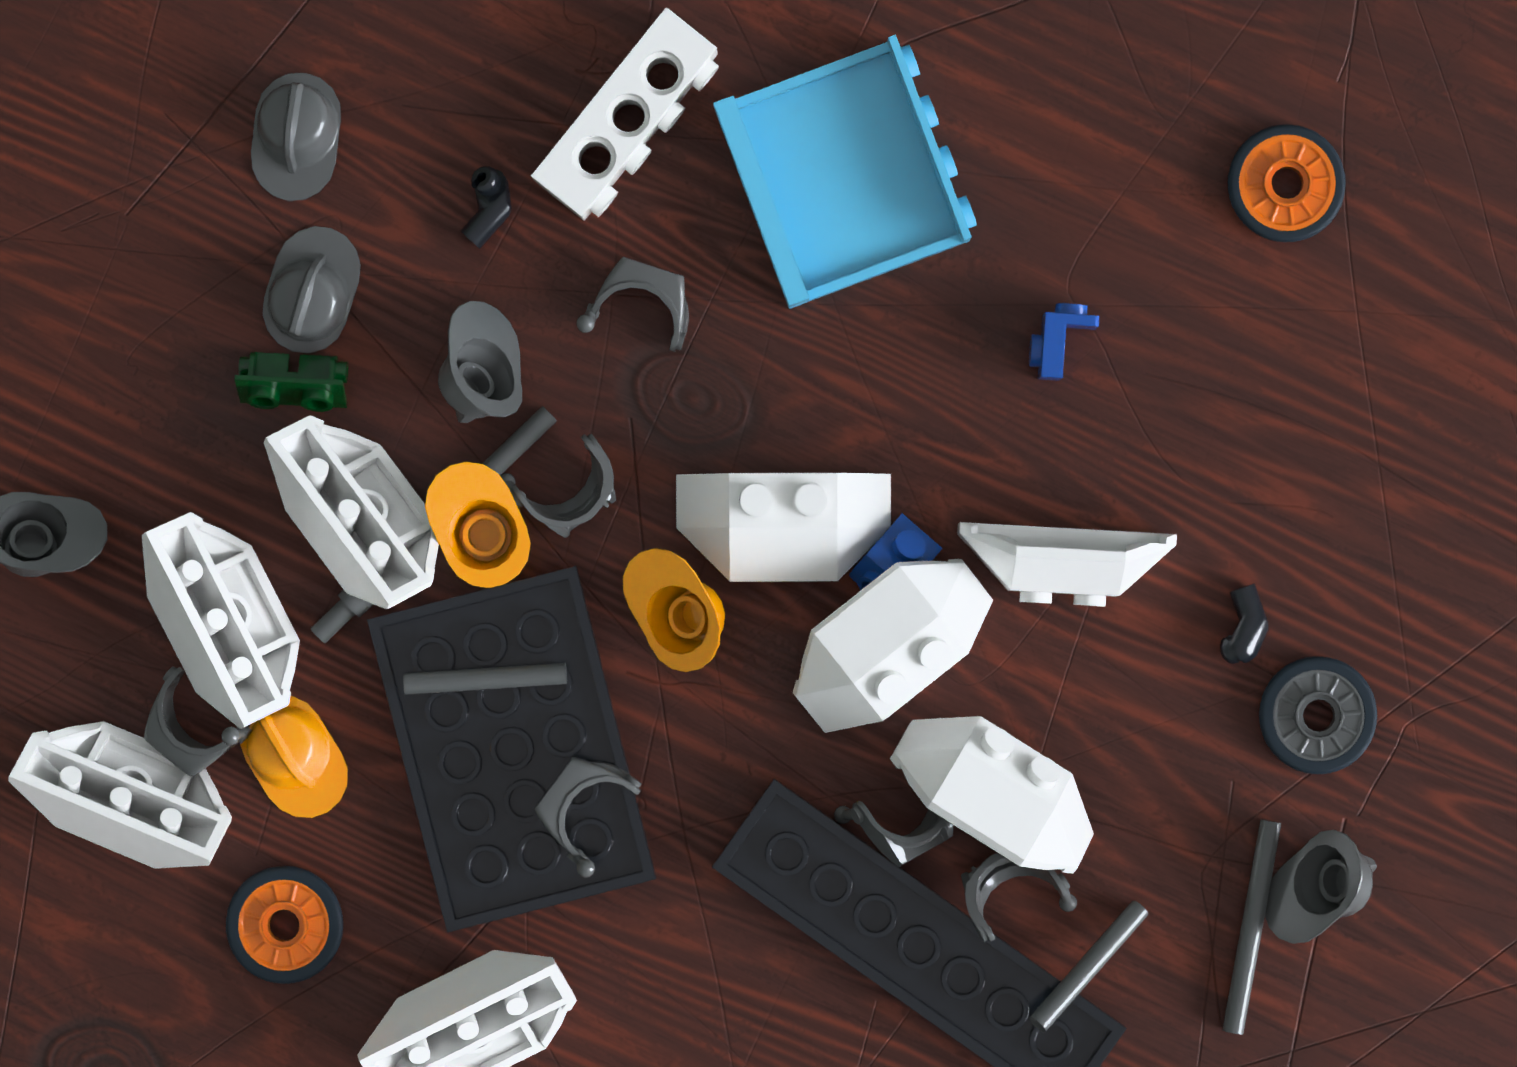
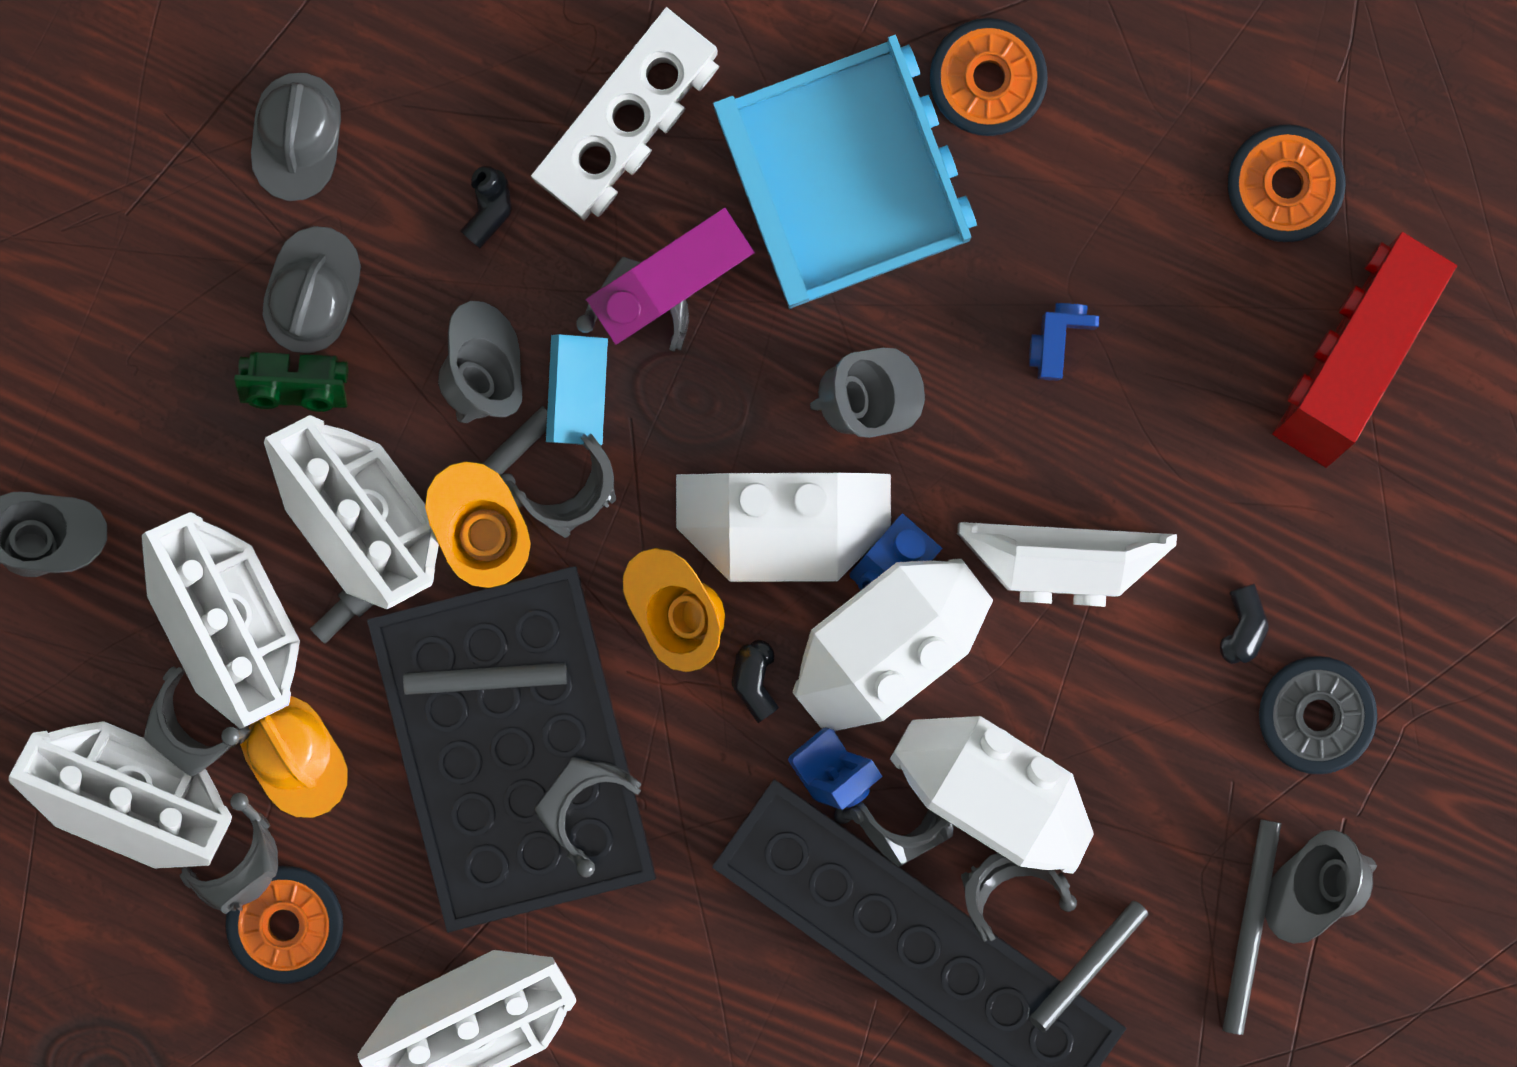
(250, 876): none -> dark grey helmet
(576, 388): none -> medium azure tile
(670, 276): none -> magenta slope
(749, 677): none -> black arm
(832, 772): none -> blue bracket
(871, 393): none -> dark grey piece
(996, 43): none -> orange wheel
(1365, 350): none -> red wedge

